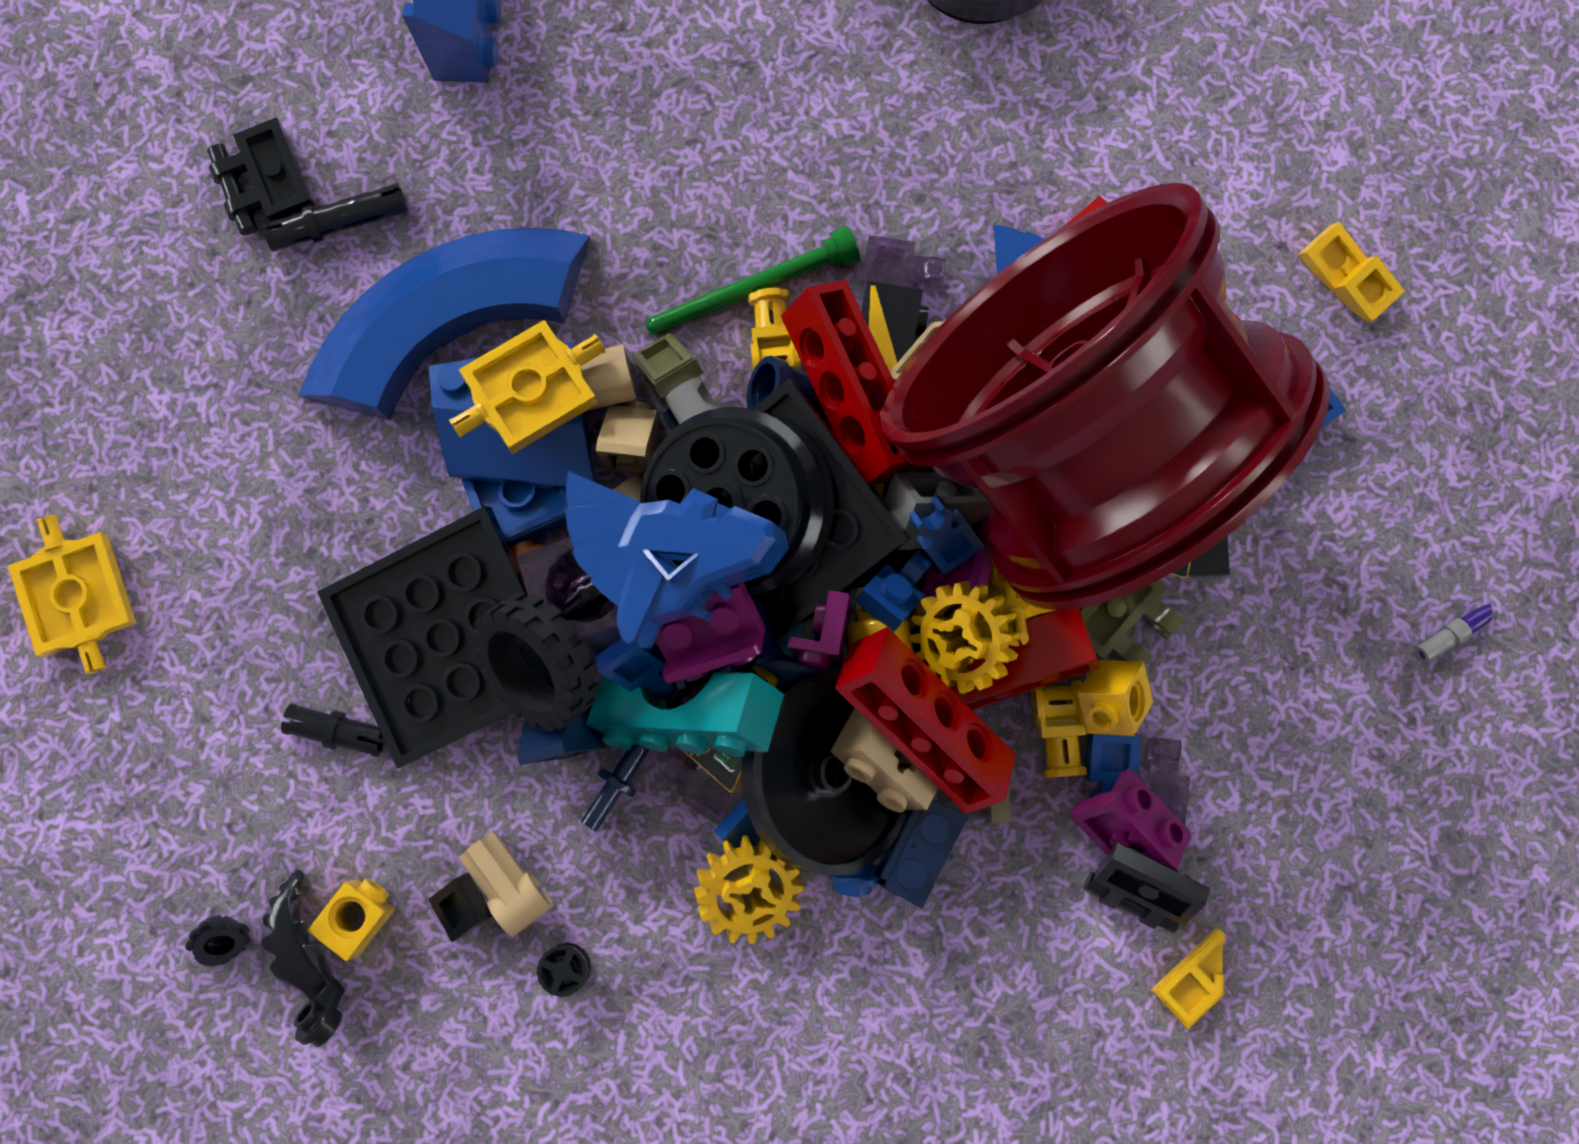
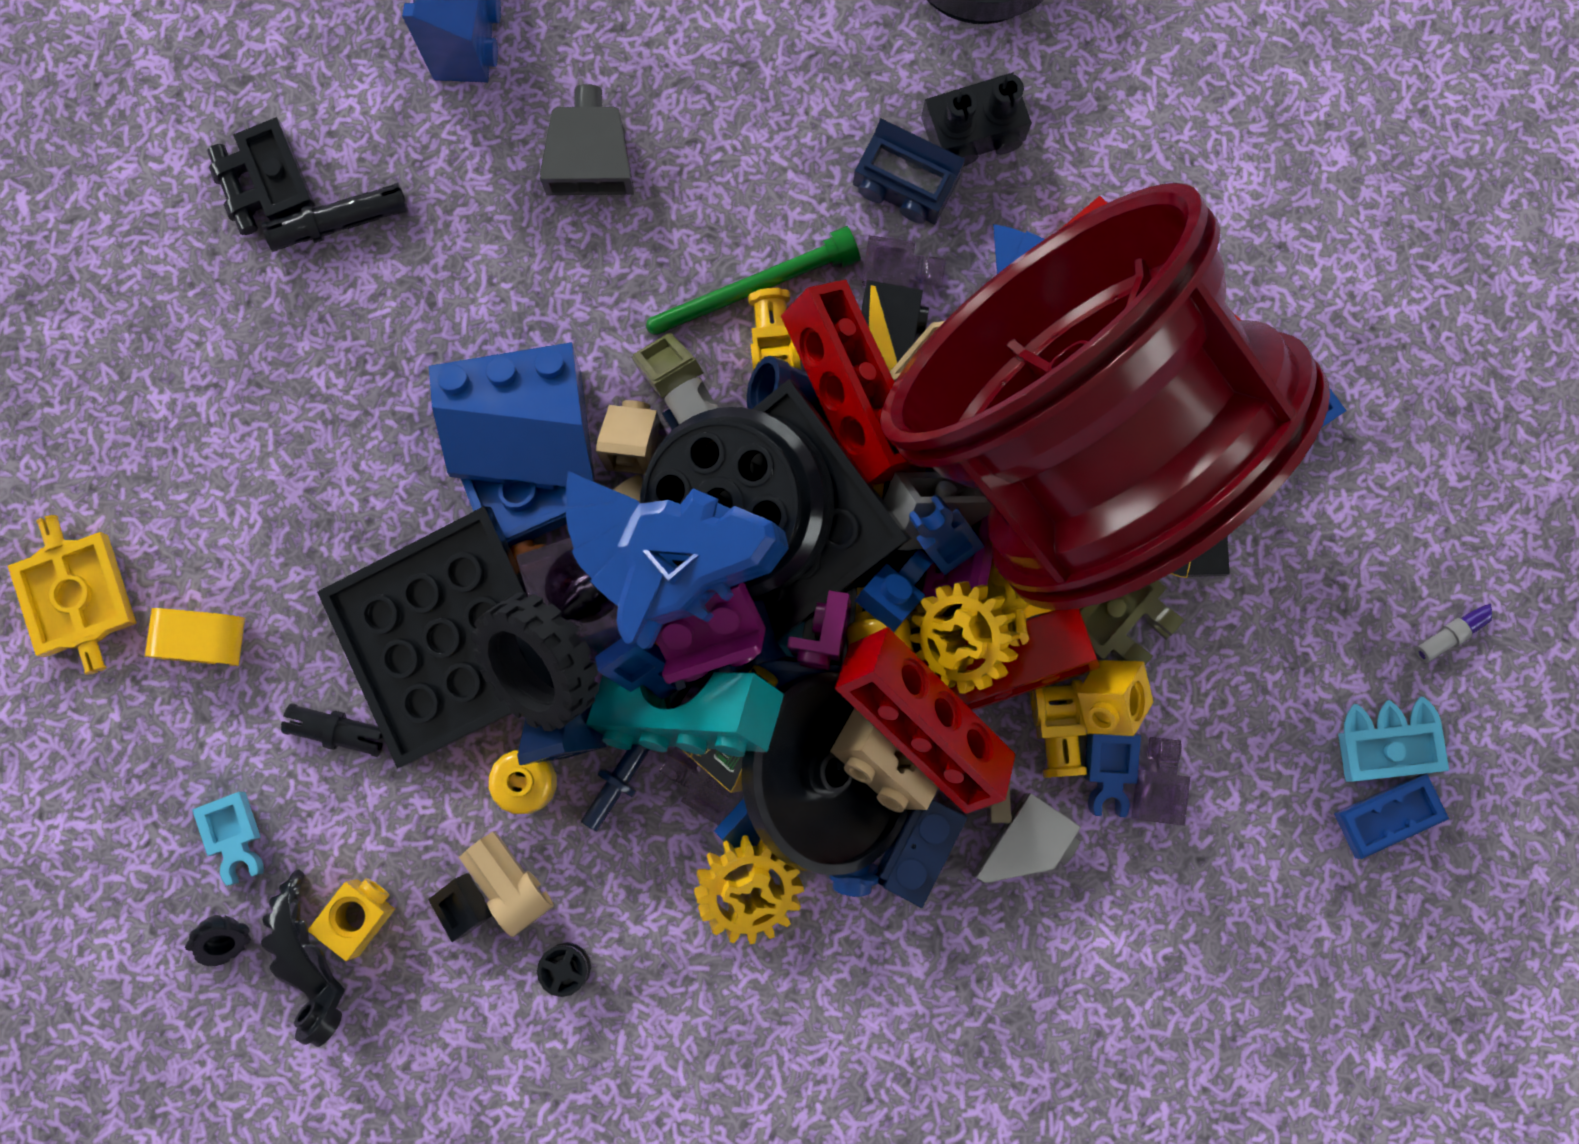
(194, 636): none -> yellow beam
(227, 829): none -> medium azure plate
(434, 302): blue brick -> none
(528, 386): yellow plate -> none
(537, 784): none -> yellow head
(586, 149): none -> dark grey torso
(610, 377): tan beam -> none
(907, 173): none -> dark blue window
(978, 118): none -> black brick
(1029, 844): none -> light grey slope
(1133, 819): magenta bracket -> none
(1146, 889): black plate -> none
(1195, 981): yellow tile -> none
(1357, 281): yellow slope -> none
(1391, 816): none -> blue plate
(1394, 746): none -> medium azure plate

